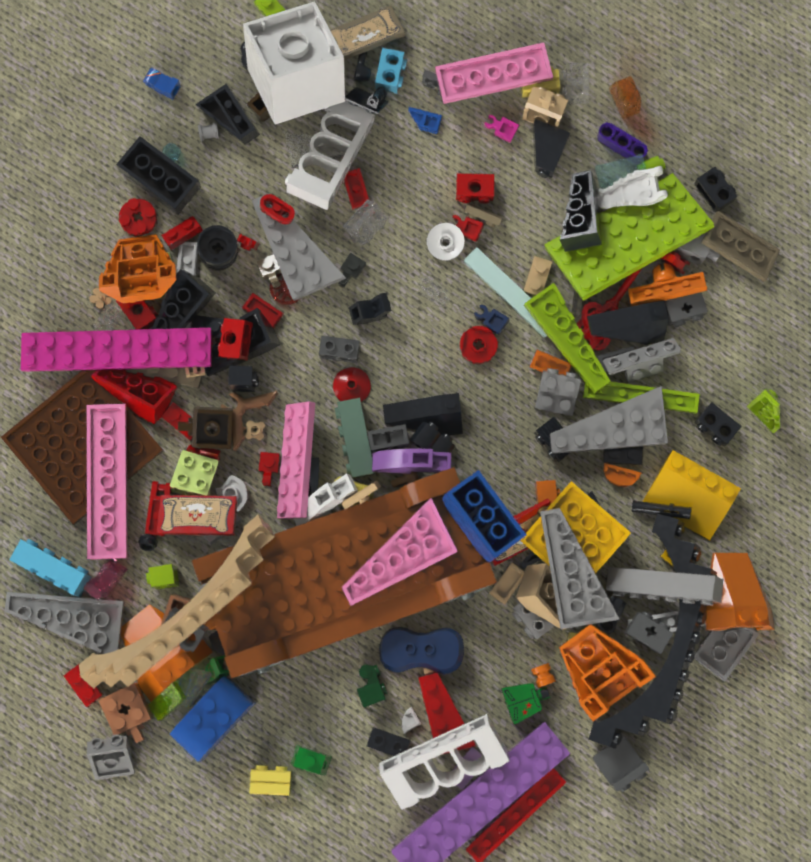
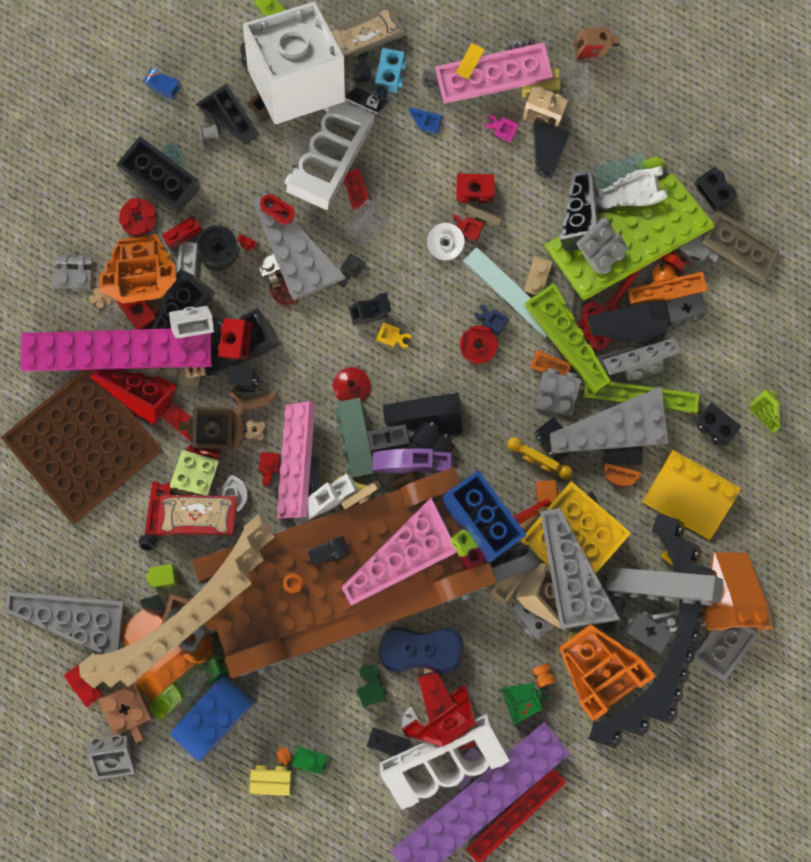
(50, 568): medium azure wedge -> none
(71, 278): none -> light grey plate
(106, 579): clear pink brick -> none
(107, 482): bright pink plate -> none
(153, 604): none -> black tile
(191, 321): none -> white brick
(202, 652): none -> orange plate
(271, 313): red tile -> none
(283, 756): none -> orange plate
(293, 583): none -> orange plate
(332, 550): none -> black piece
(339, 349): dark grey brick -> none
(390, 336): none -> yellow plate
(448, 725): none -> red wing
(467, 549): none -> leg
(470, 61): none -> yellow sticker
(514, 562): none -> dark grey beam
(521, 43): none -> light grey gear
(547, 464): none -> yellow plate
(594, 42): none -> medium nougat torso
(602, 246): none -> light grey plate
(620, 135): dark purple beam -> none
(620, 765): dark grey bracket -> none
(625, 94): clear orange torso -> none
(682, 512): black pin -> none

